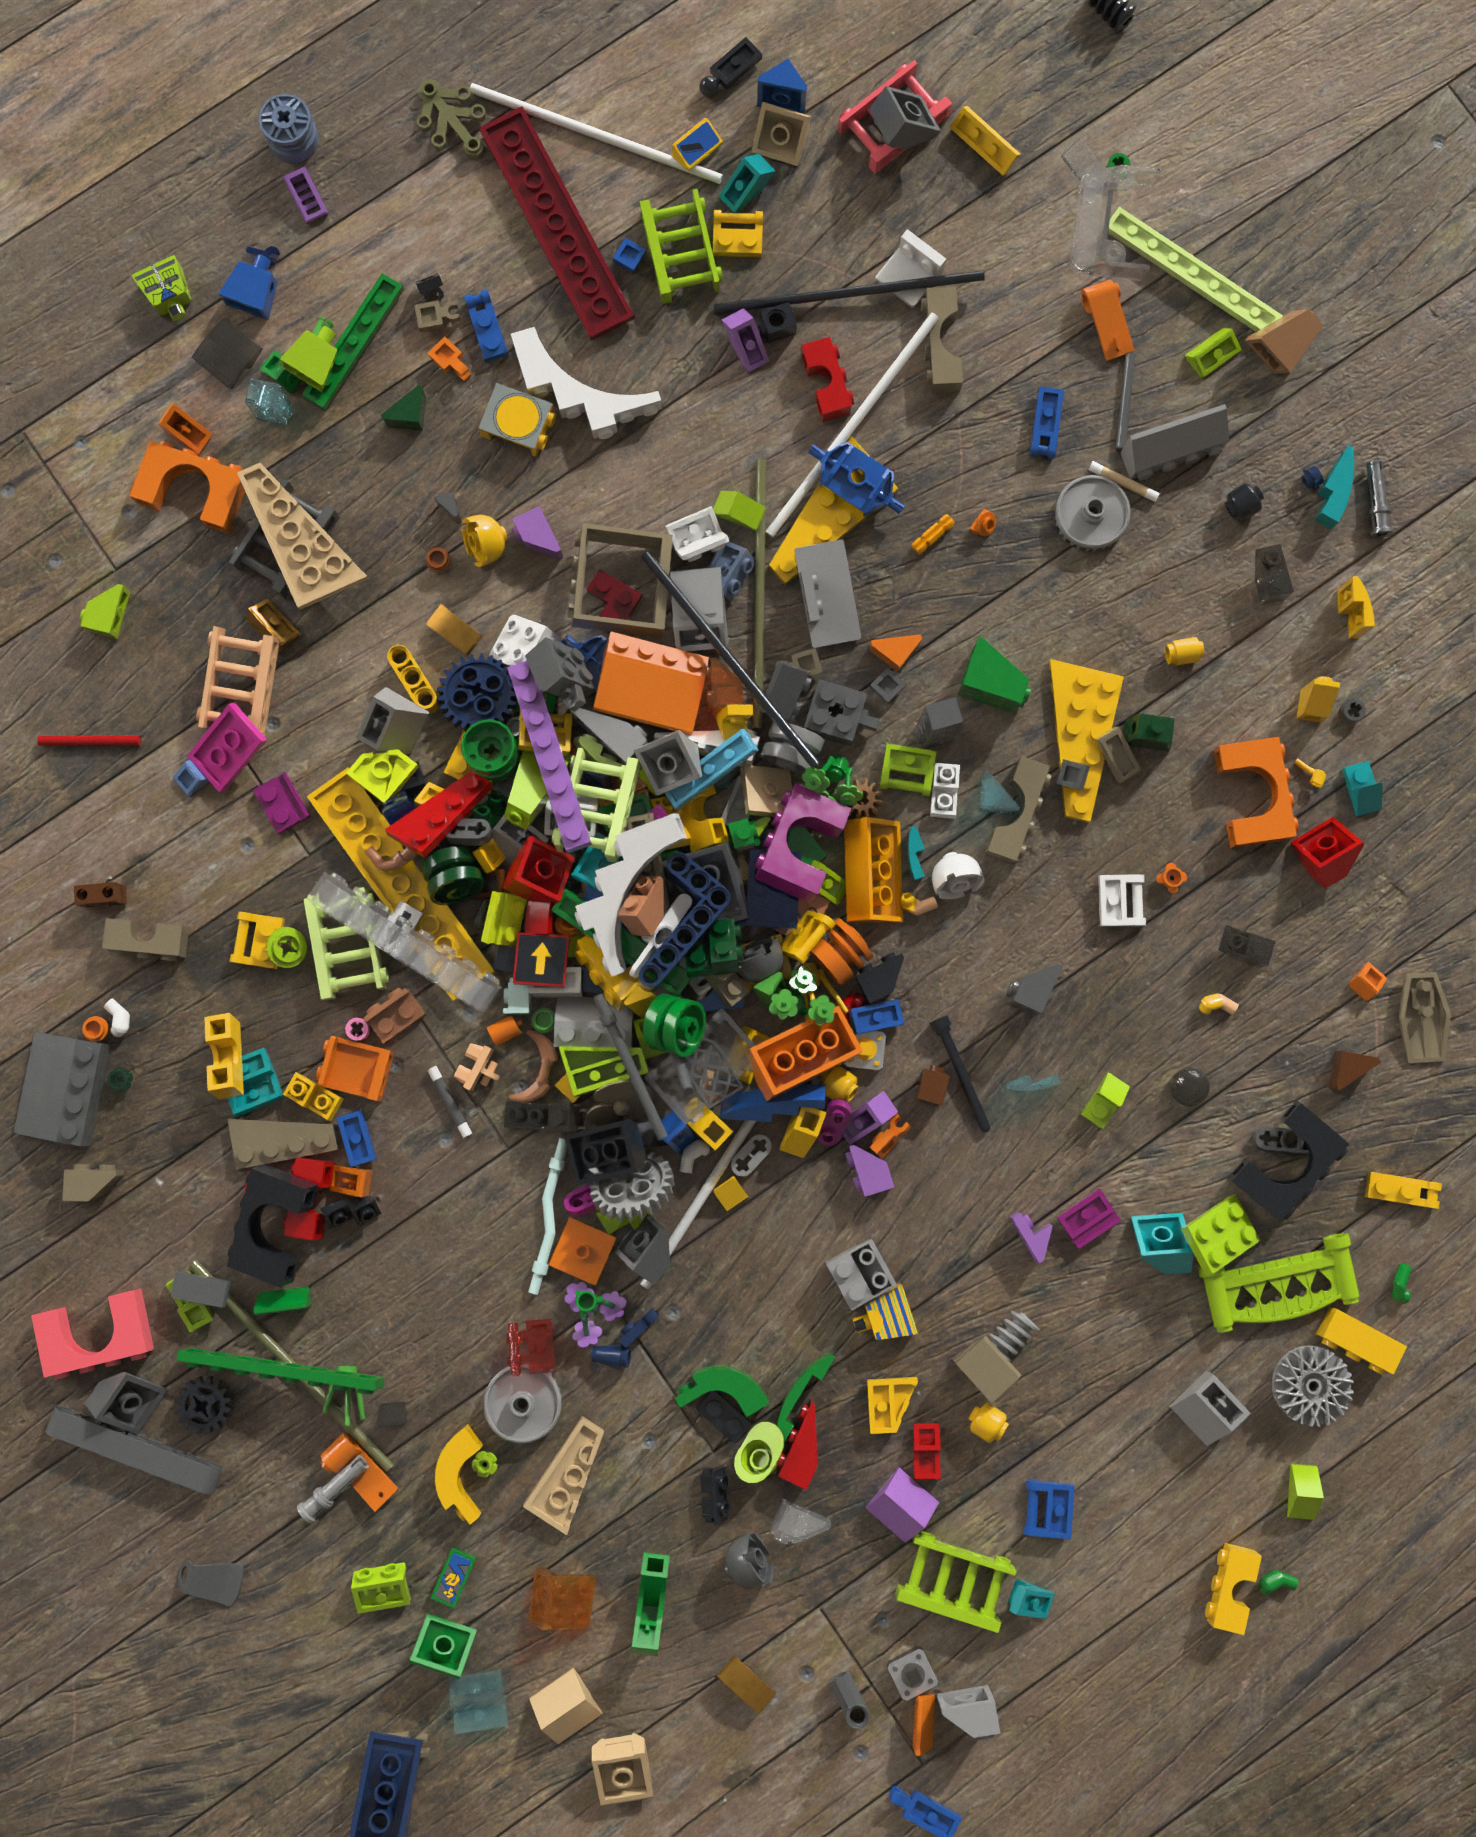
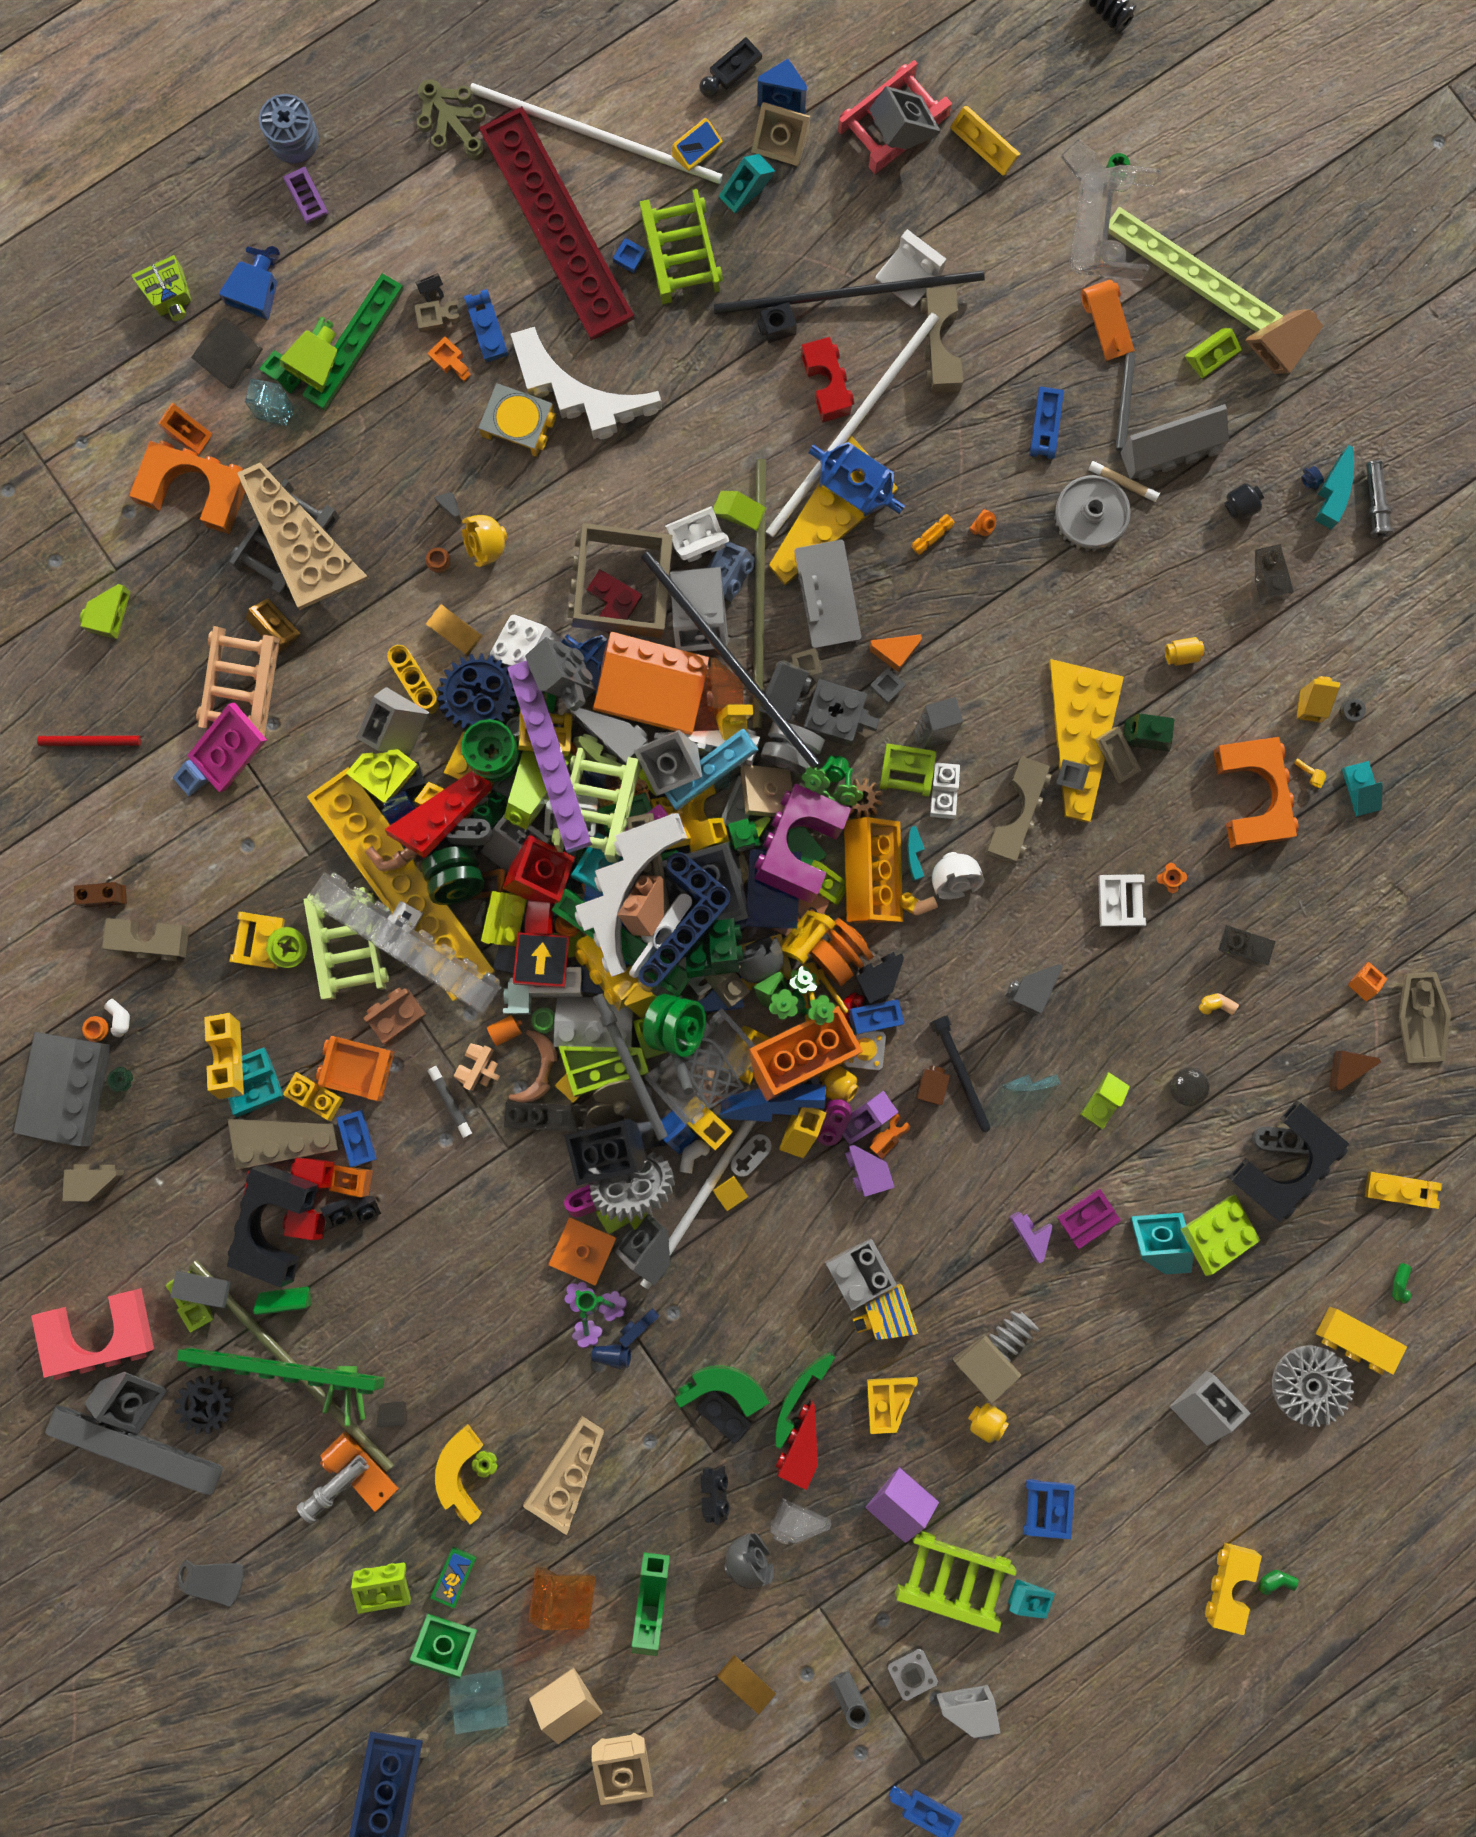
(281, 803): magenta plate -> none
(349, 1029): bright pink bush -> none
(408, 411): dark green slope -> none
(489, 856): yellow plate -> none
(520, 1423): light grey wheel -> none
(536, 533): medium lavender slope -> none
(539, 1343): clear red plate -> none
(540, 1266): light aqua bar -> none
(737, 241): yellow plate -> none
(745, 339): medium lavender slope -> none
(759, 1453): lime piece -> none
(923, 1723): orange slope -> none
(926, 1452): red slope -> none
(993, 679): green slope -> none
(994, 797): clear light blue slope -> none
(1304, 1492): lime slope -> none
(1328, 851): red slope -> none
(1332, 1262): lime piece -> none
(1356, 603): yellow slope -> none

